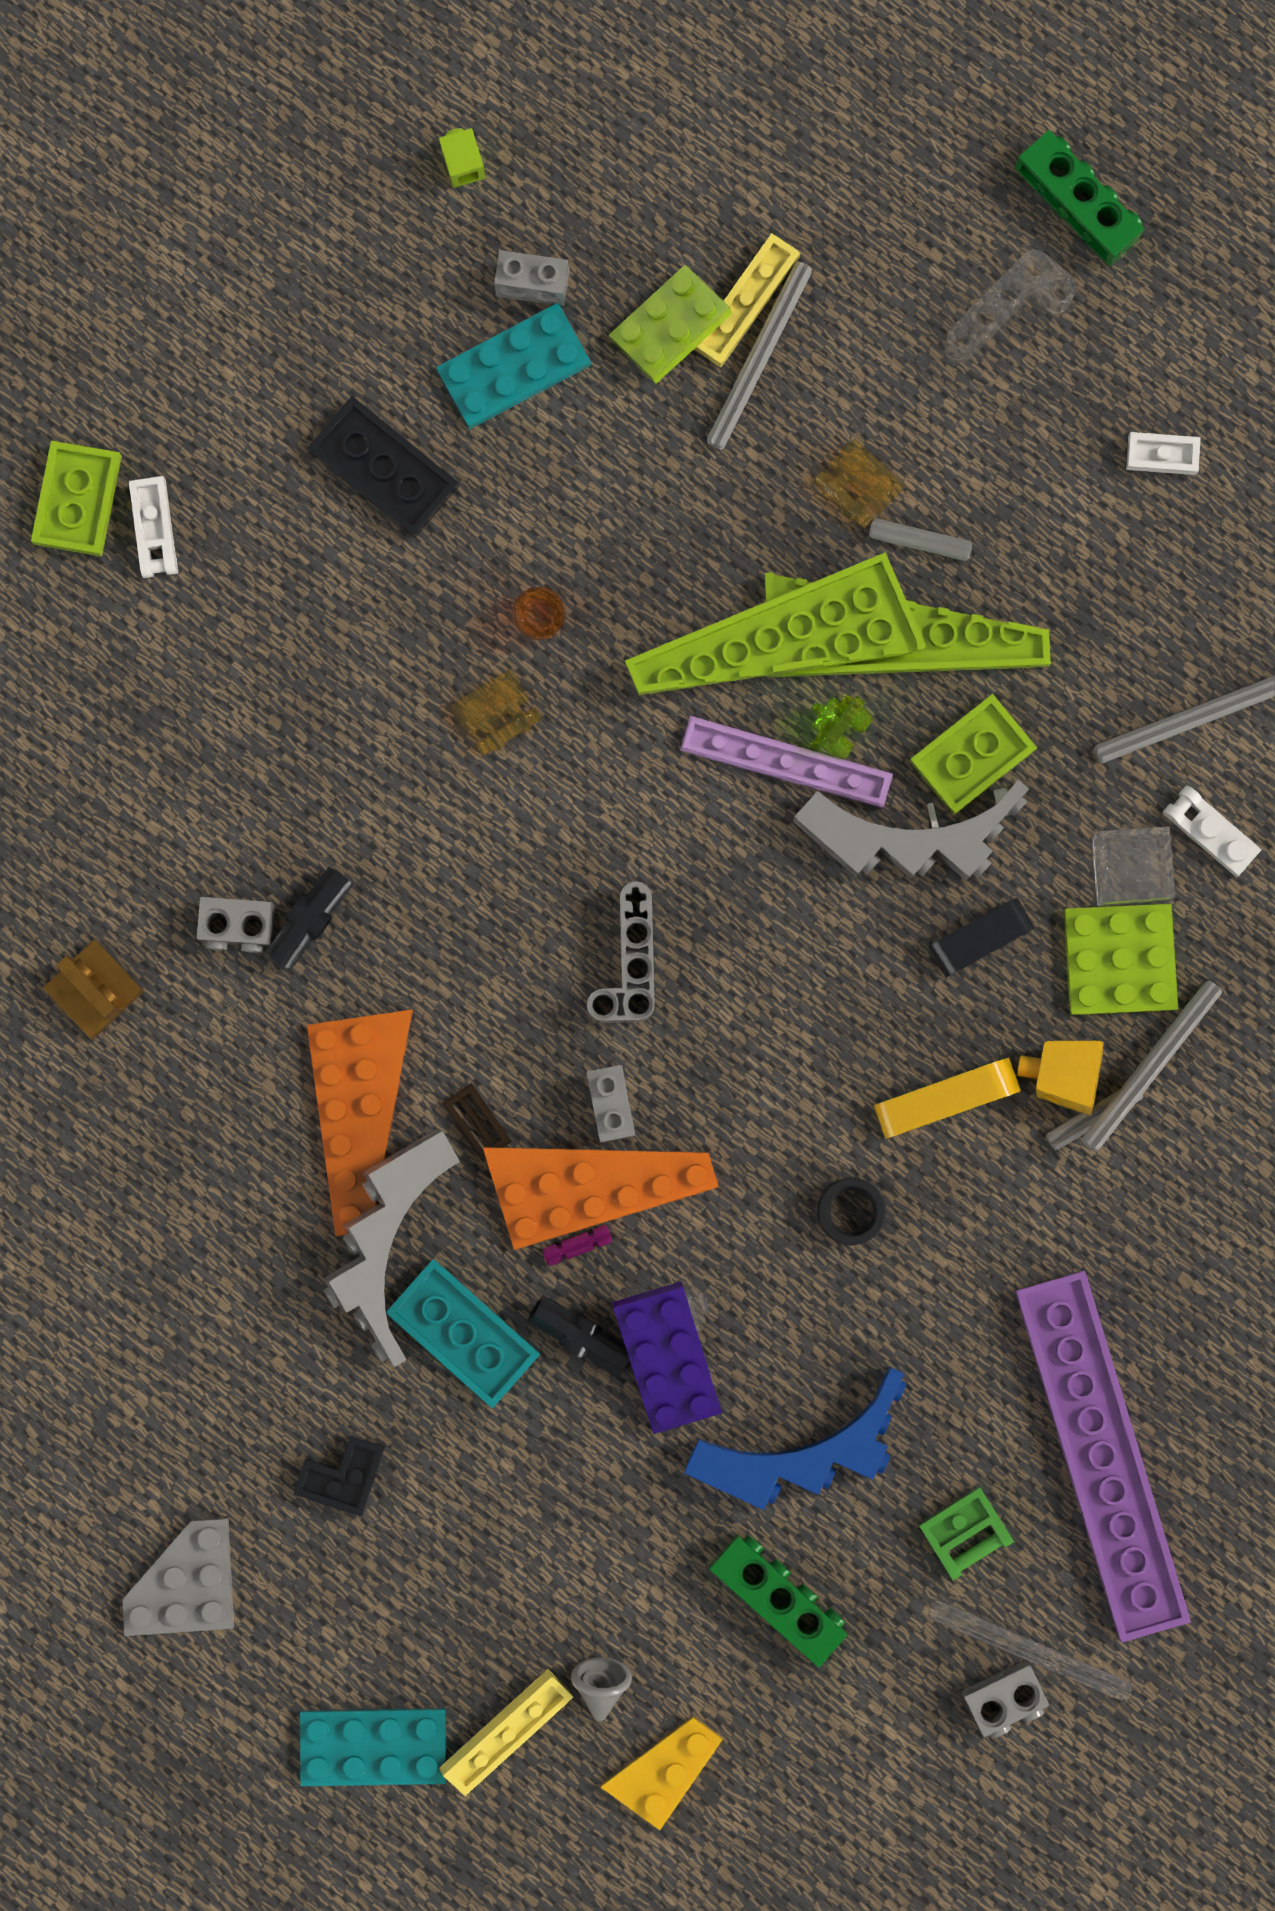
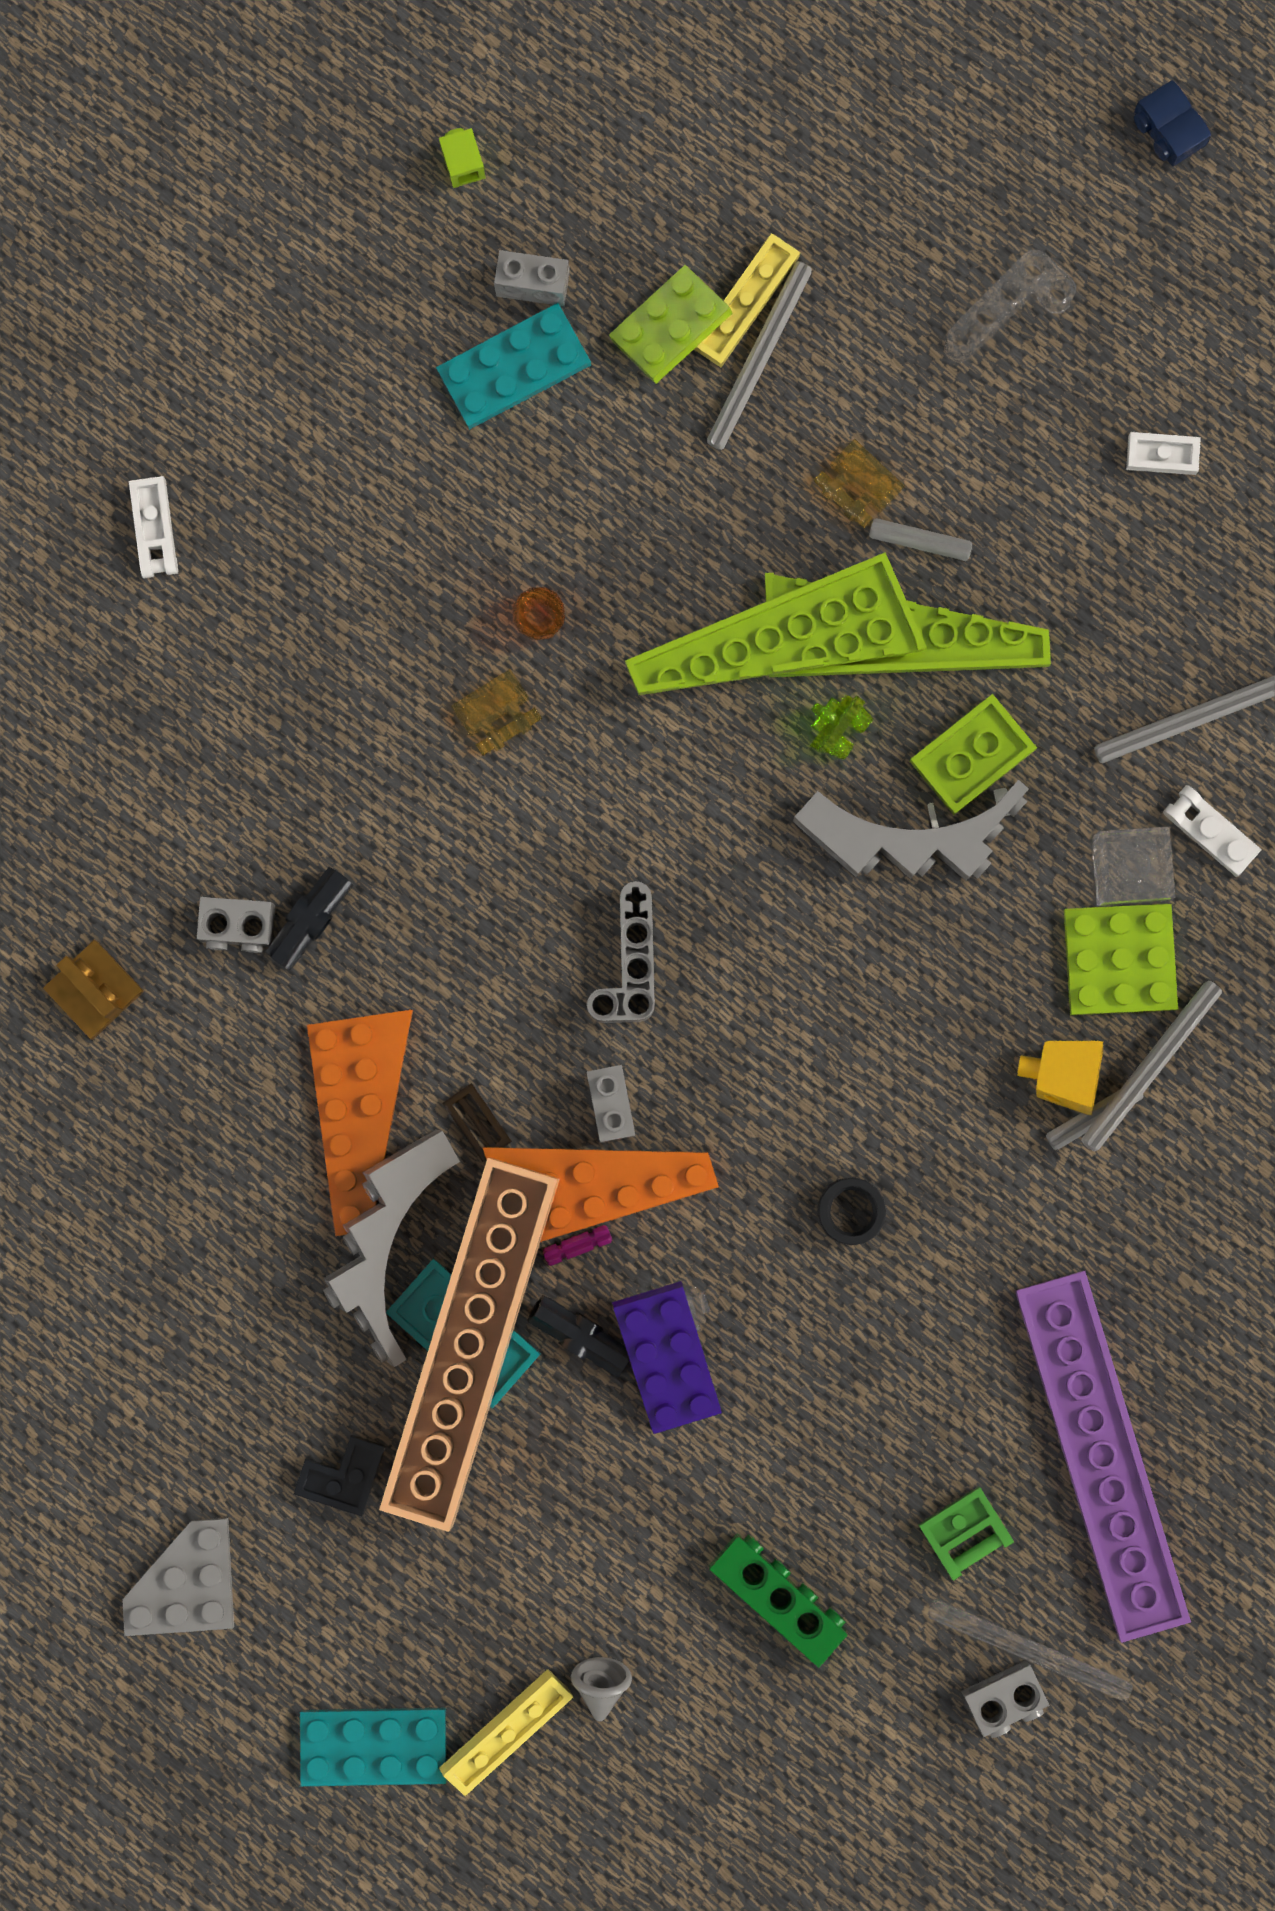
(76, 498): lime plate -> none
(383, 467): black plate -> none
(469, 1344): none -> light nougat brick
(664, 1773): yellow wing -> none
(755, 1475): blue arch -> none
(786, 762): lavender tile -> none
(947, 1098): yellow beam -> none
(981, 937): black beam -> none
(1082, 217): green brick -> none
(1171, 123): none -> dark blue brick

